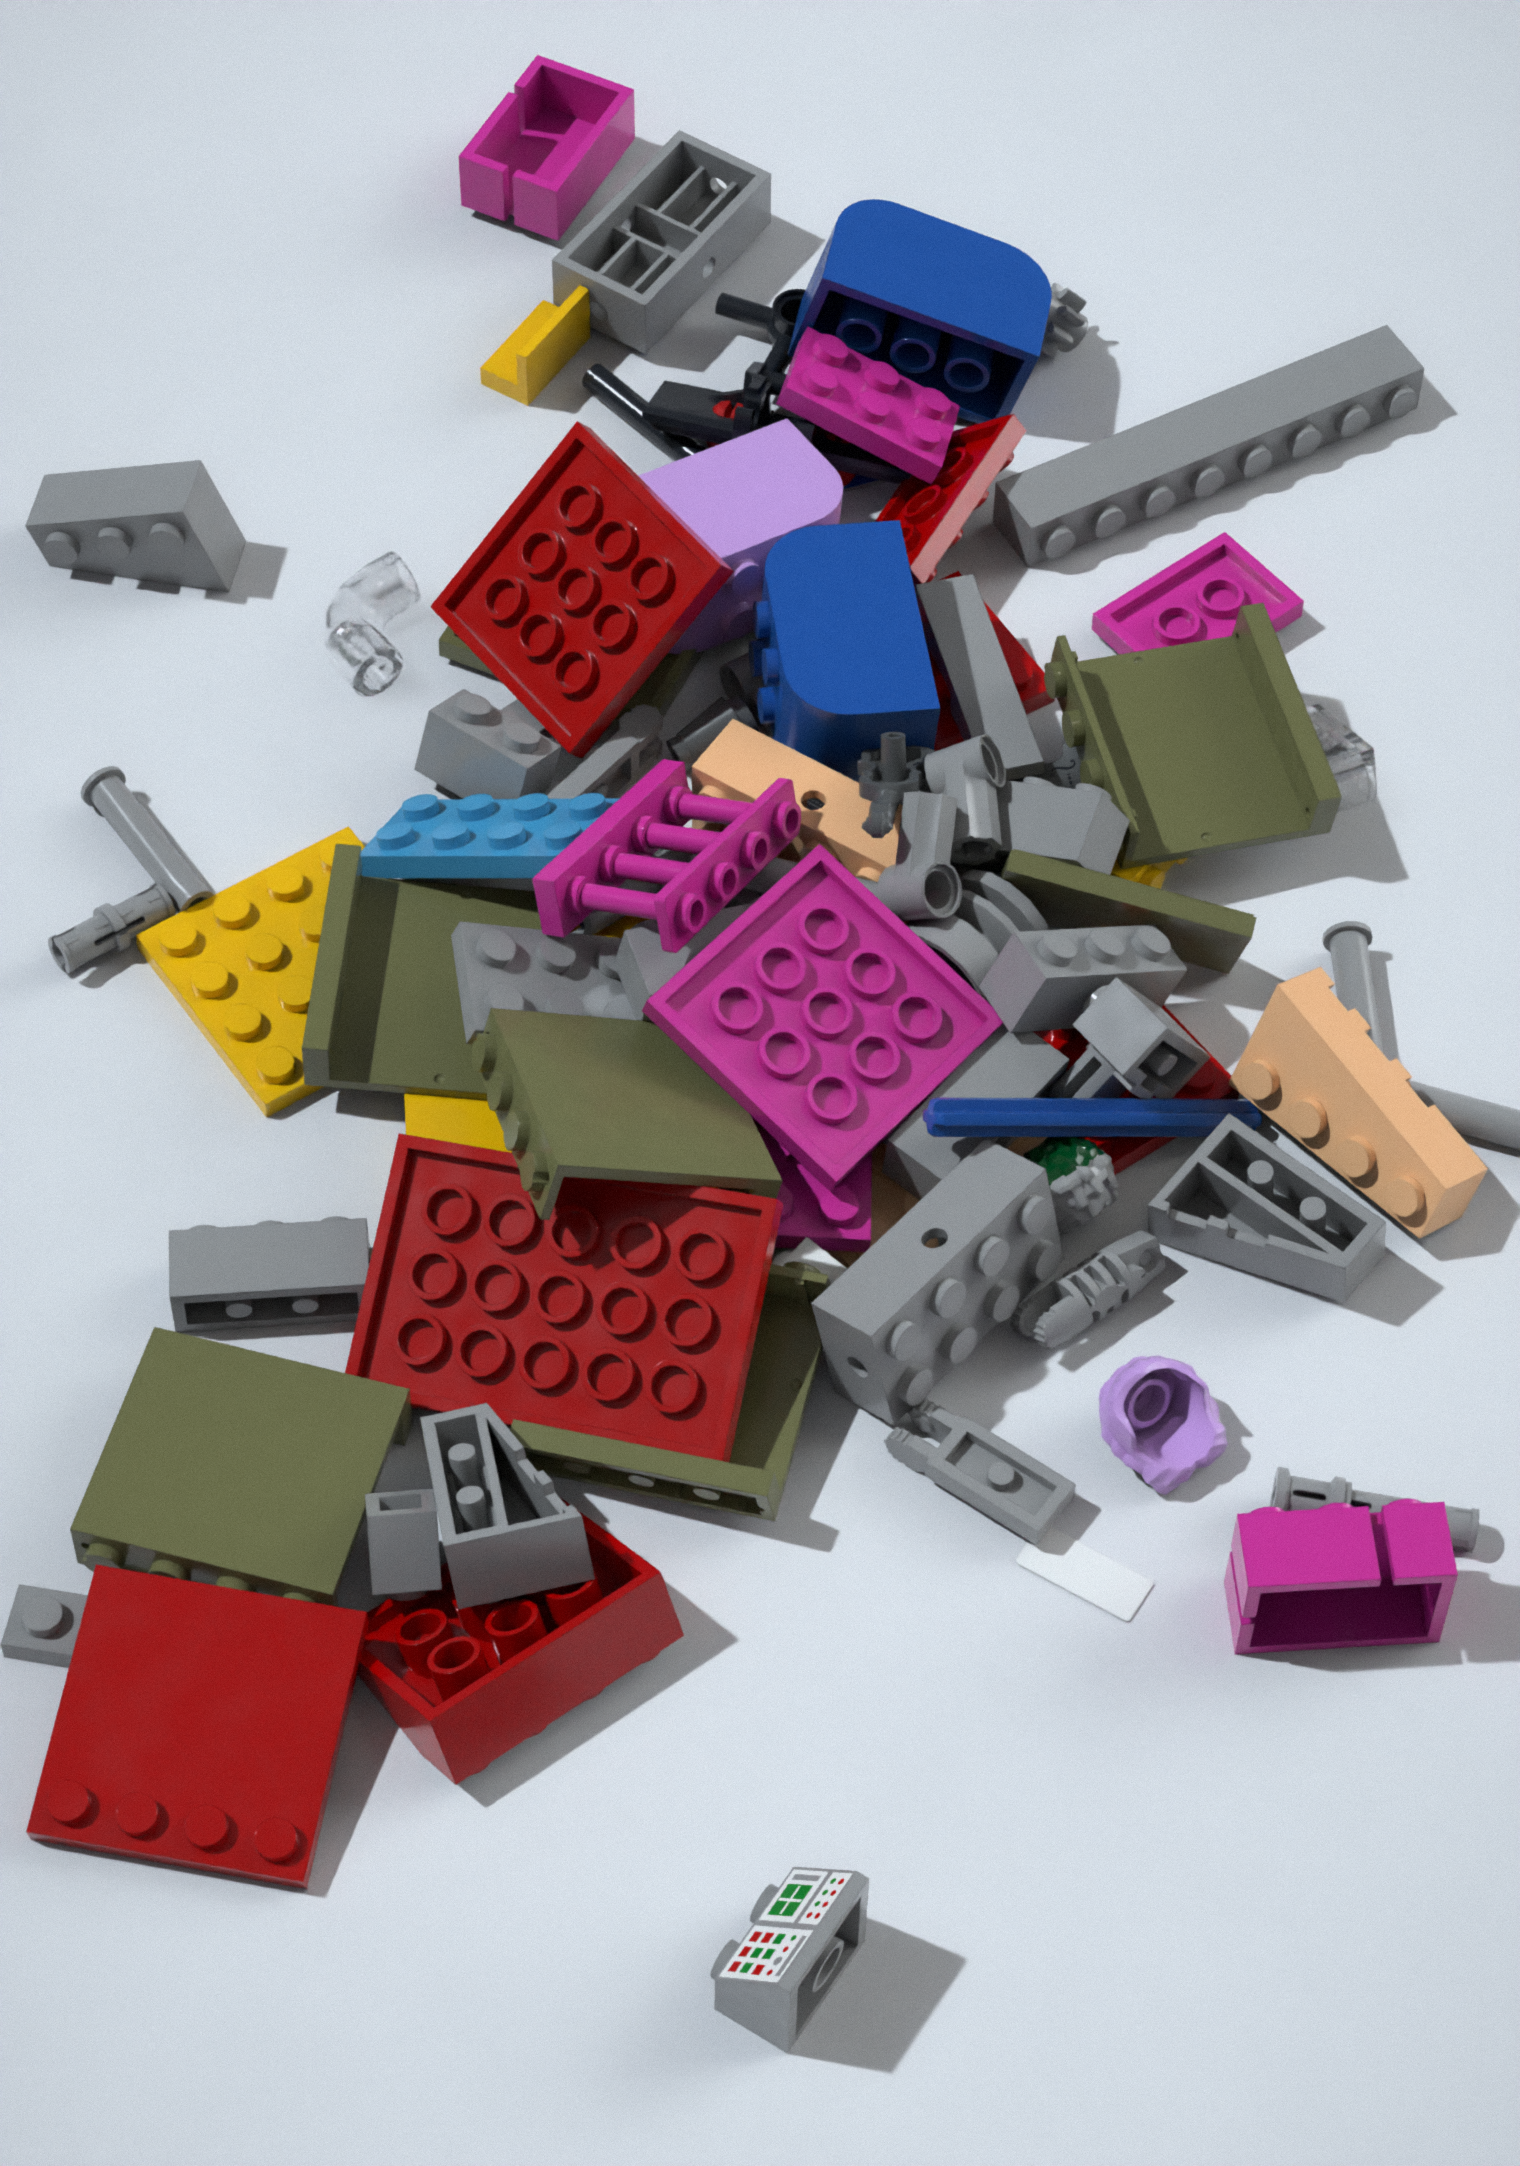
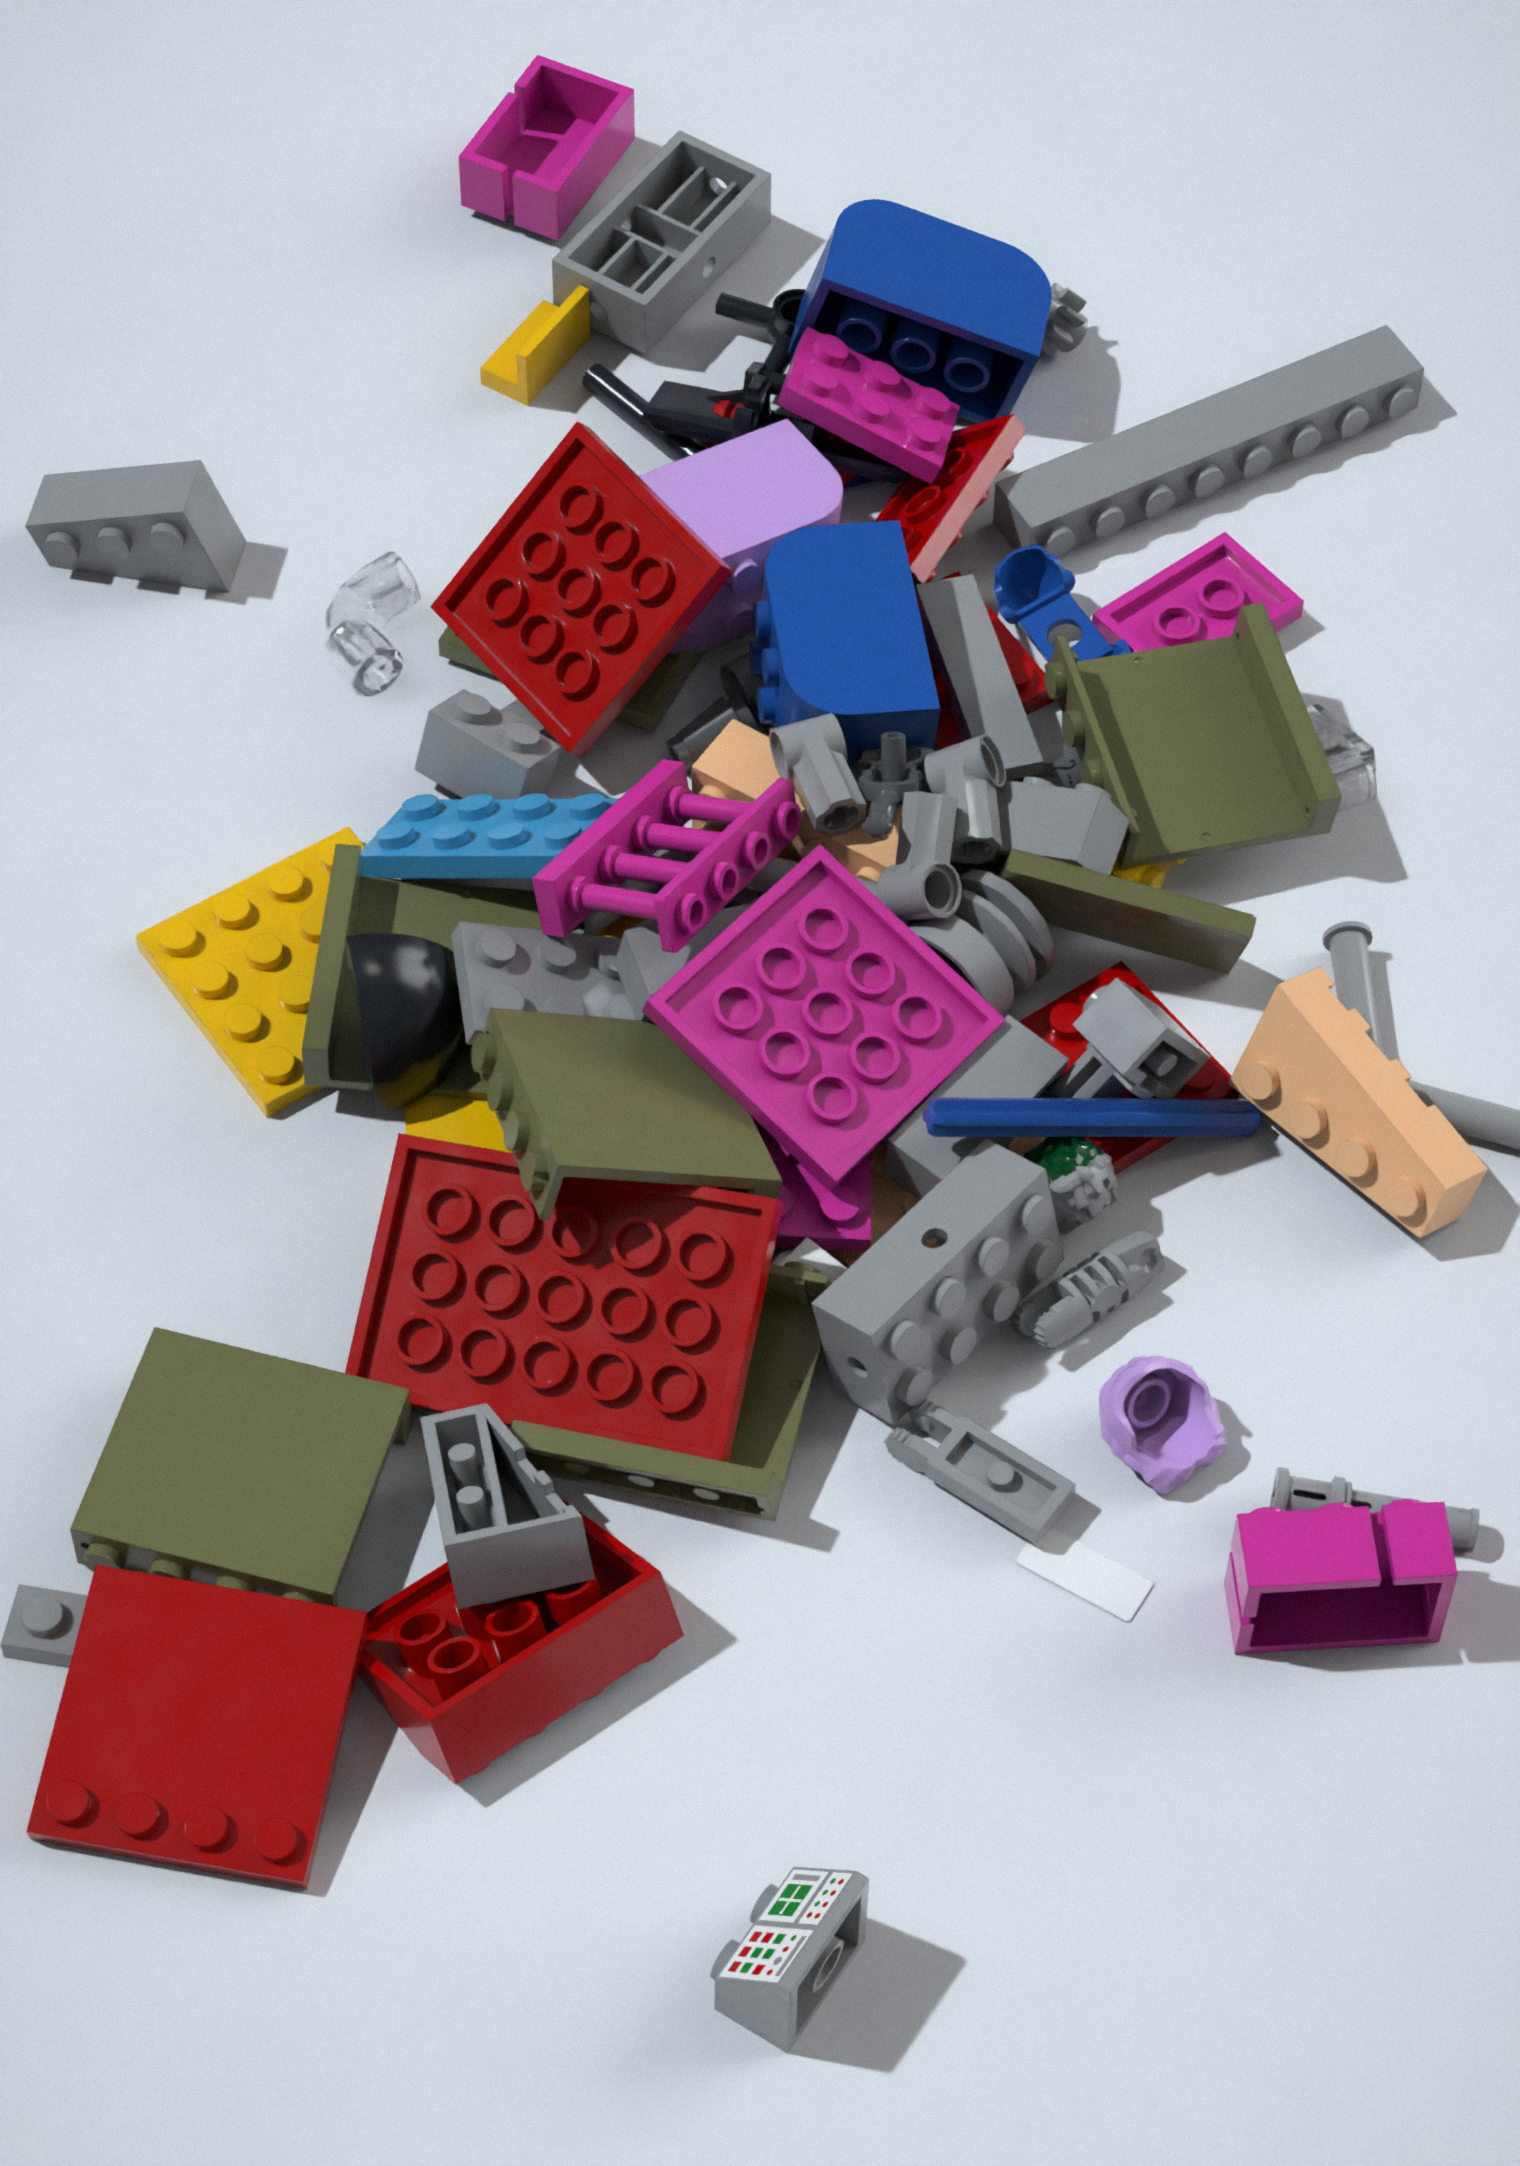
(111, 928): light grey pin -> none
(143, 837): light grey pin -> none
(267, 1274): light grey brick -> none
(403, 1543): light grey brick -> none
(406, 1013): none -> black brick
(619, 761): light grey hinge -> none
(816, 761): none -> light grey piece
(1035, 595): none -> blue piece
(1051, 973): light grey brick -> none
(1267, 1215): light grey wedge -> none

